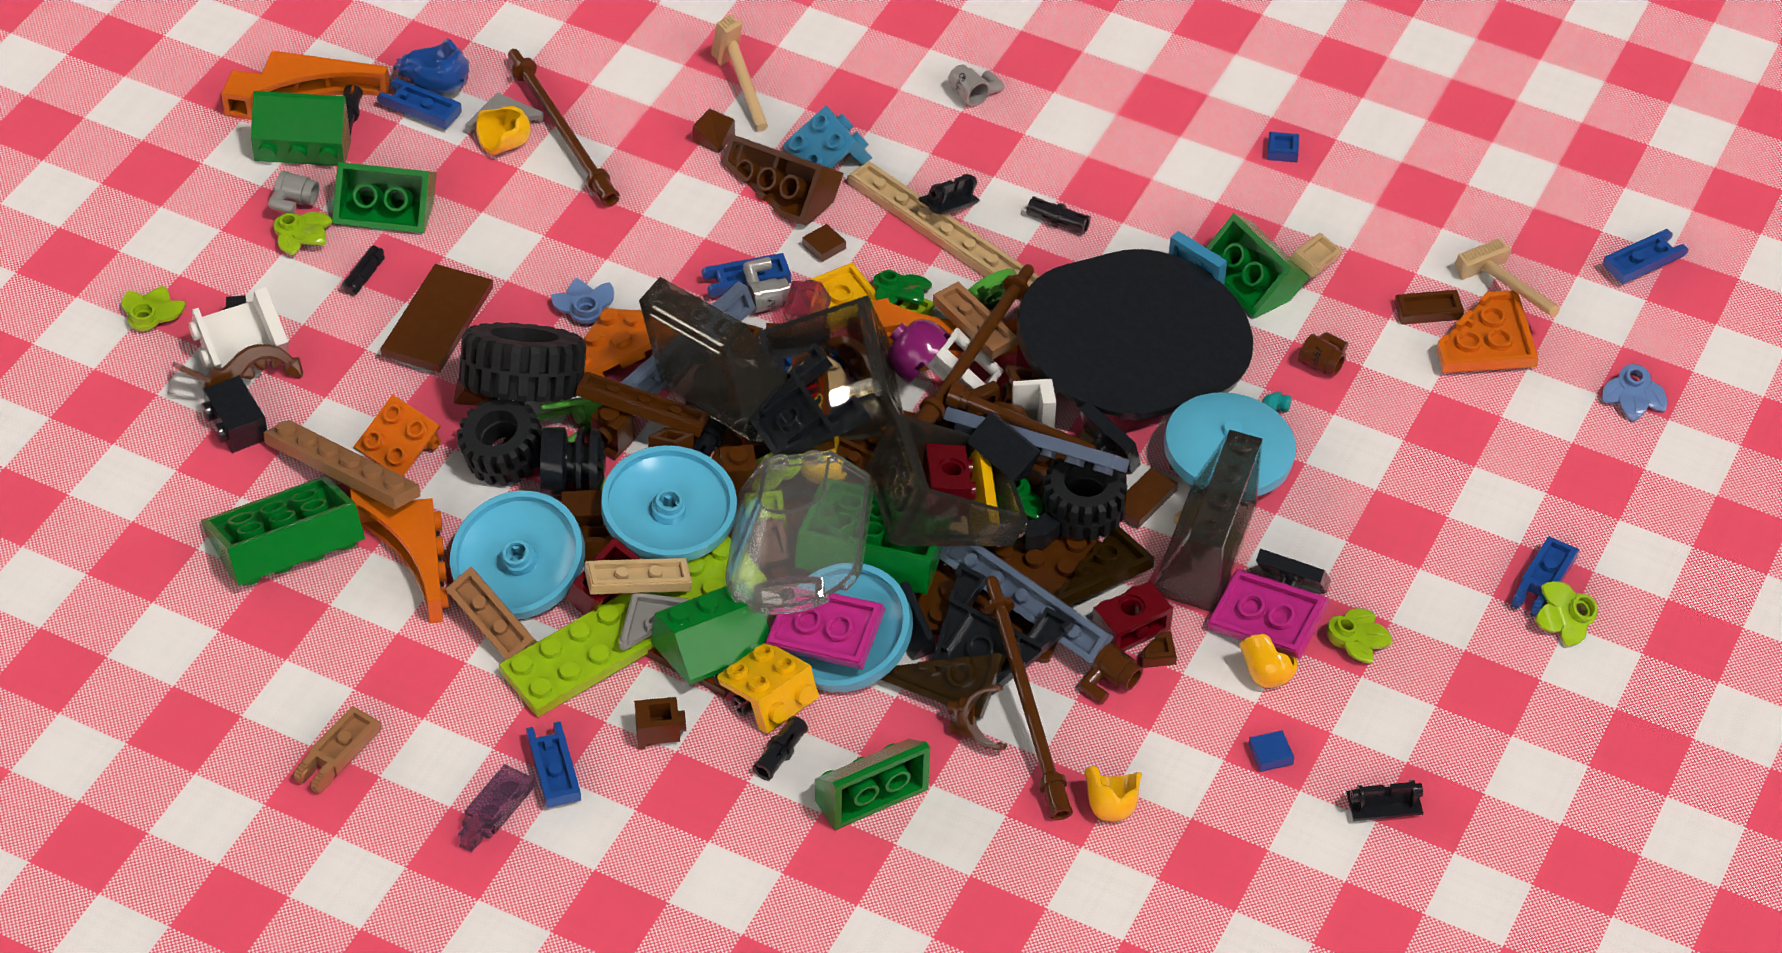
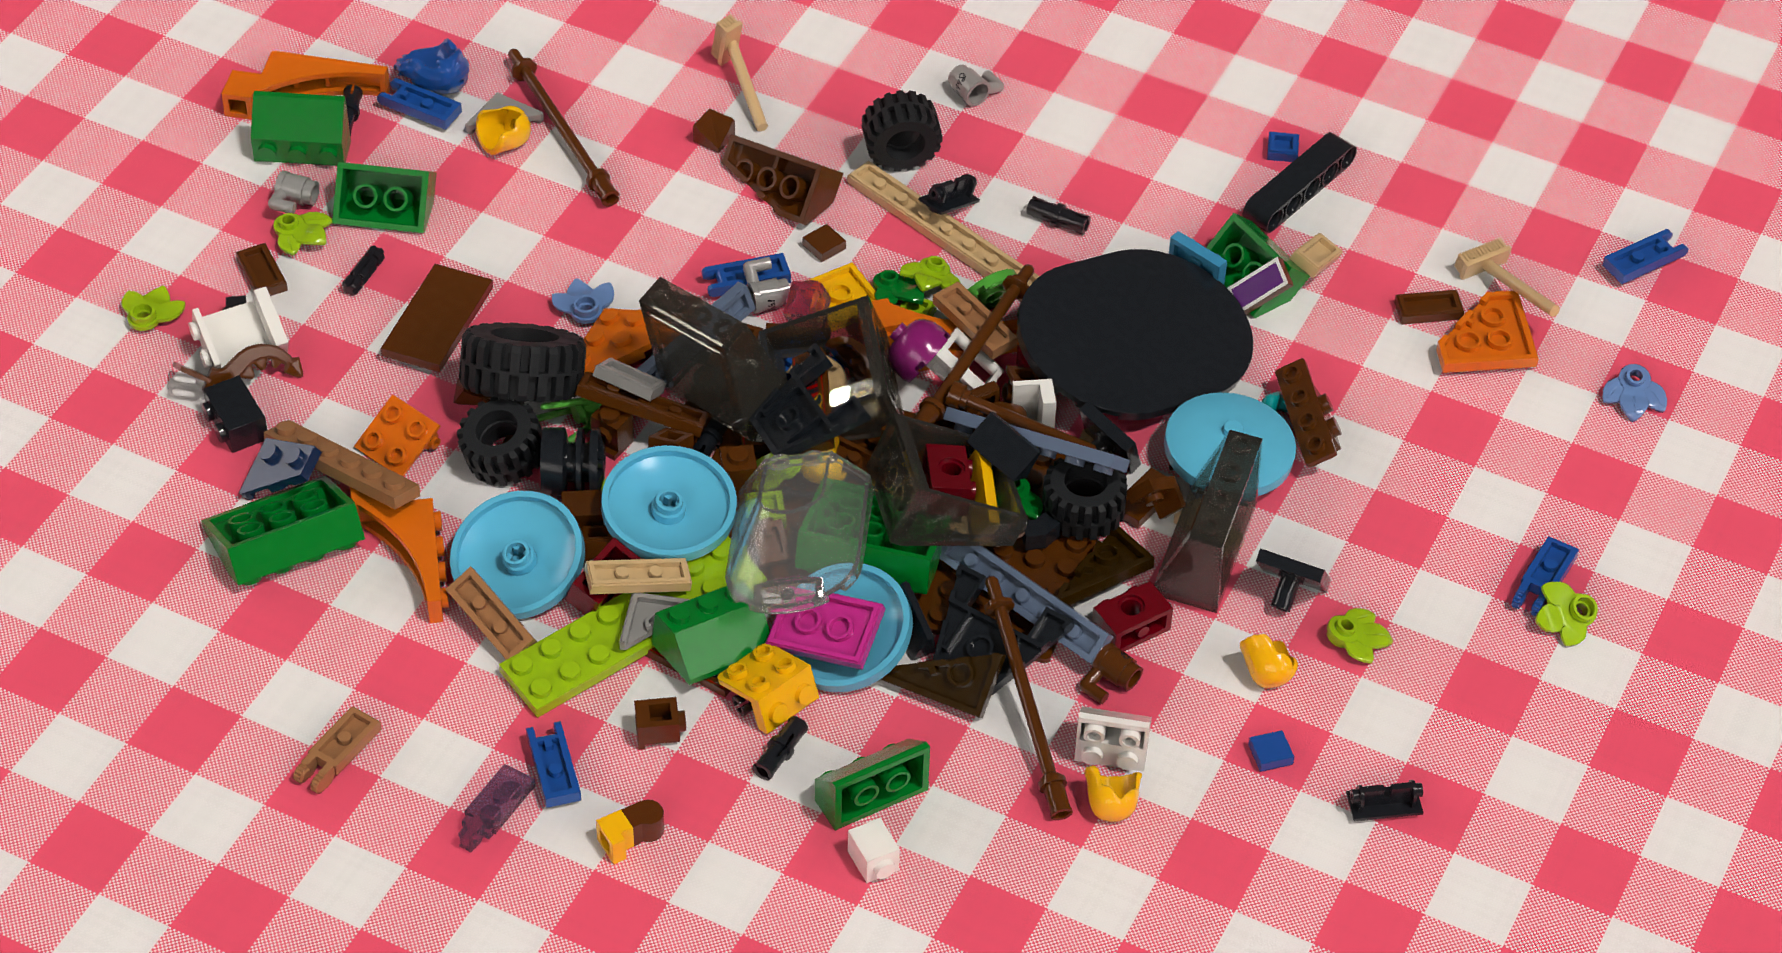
(261, 269): none -> reddish brown tile
(279, 465): none -> wing
(629, 379): none -> light grey tile
(629, 828): none -> leg
(827, 140): dark azure bracket -> none
(873, 850): none -> white brick
(901, 130): none -> black tyre
(929, 273): none -> lime plate
(964, 719): reddish brown helmet -> none
(1112, 738): none -> white slope
(1160, 492): none -> reddish brown bracket
(1160, 651): reddish brown tile -> none
(1262, 285): none -> tile
(1270, 608): dark pink tile -> none
(1299, 182): none -> black beam
(1309, 413): none -> reddish brown bracket
(1324, 353): reddish brown piece -> none

